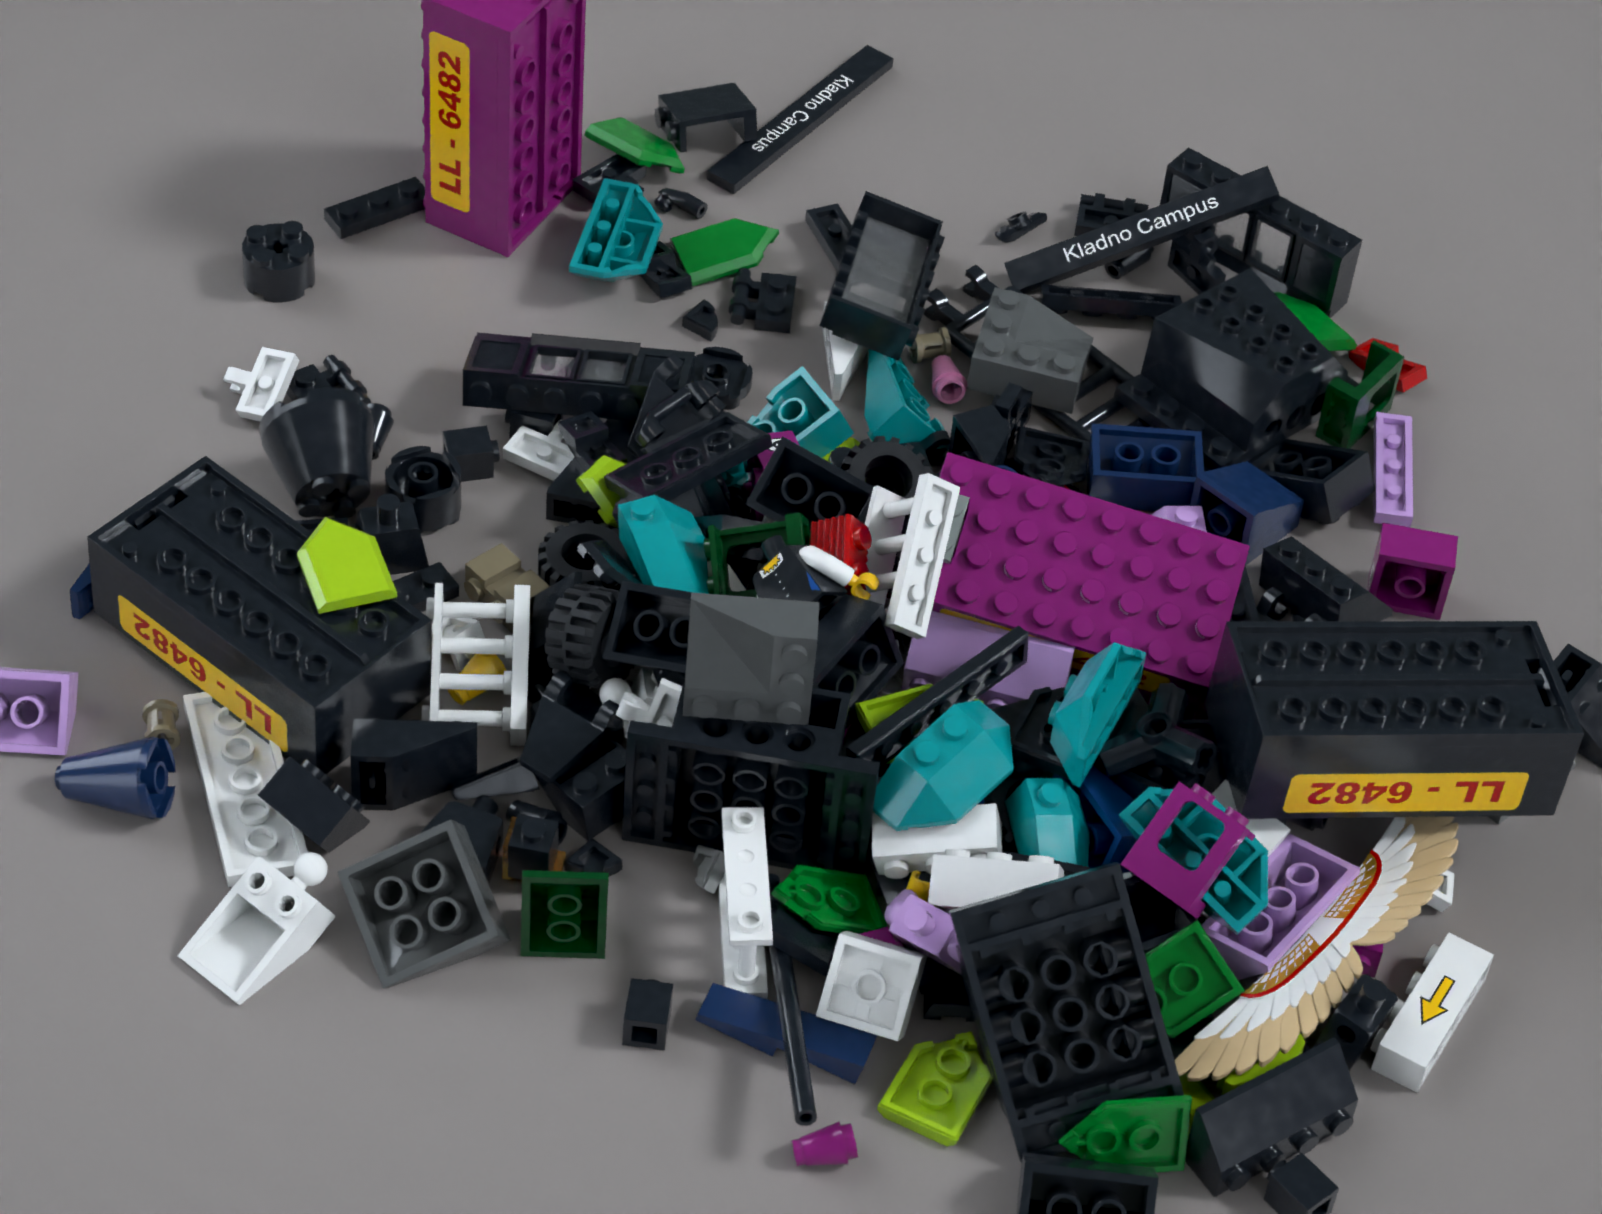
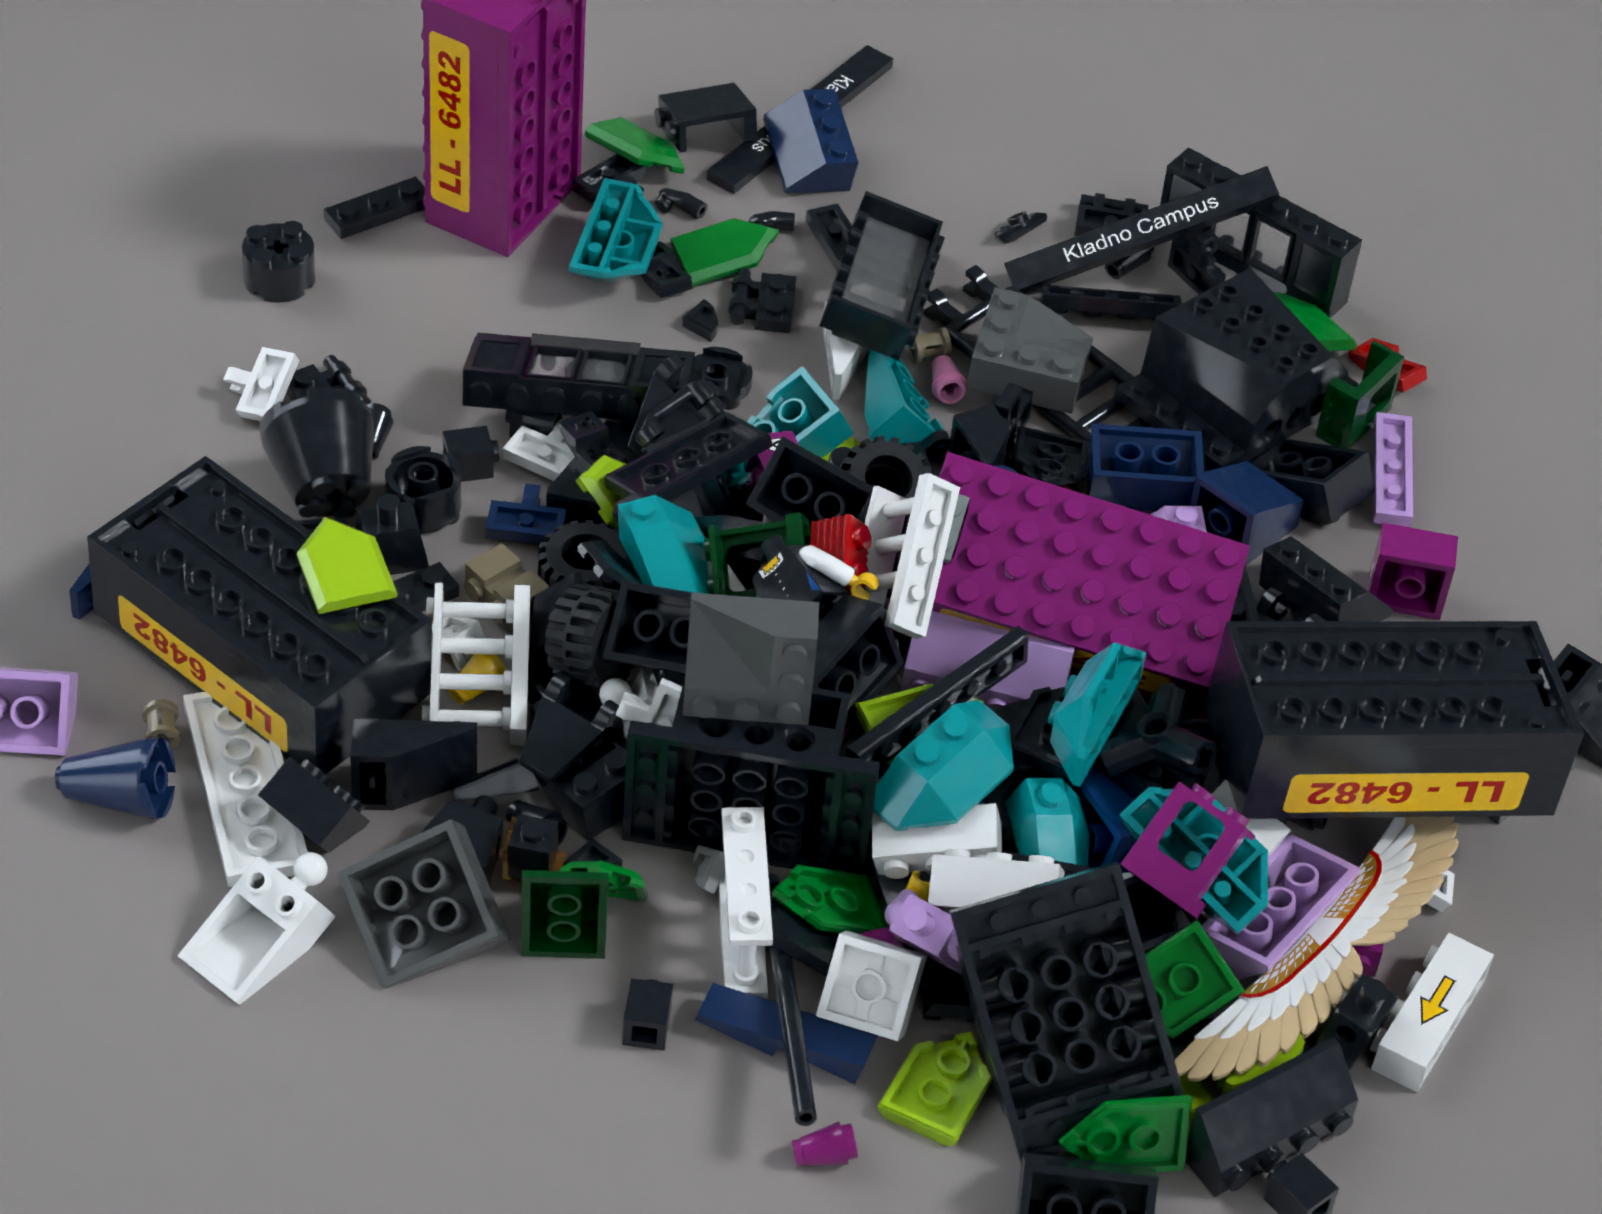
(525, 520): none -> dark blue plate
(622, 881): none -> green tile
(775, 220): none -> black arm
(811, 143): none -> dark blue slope

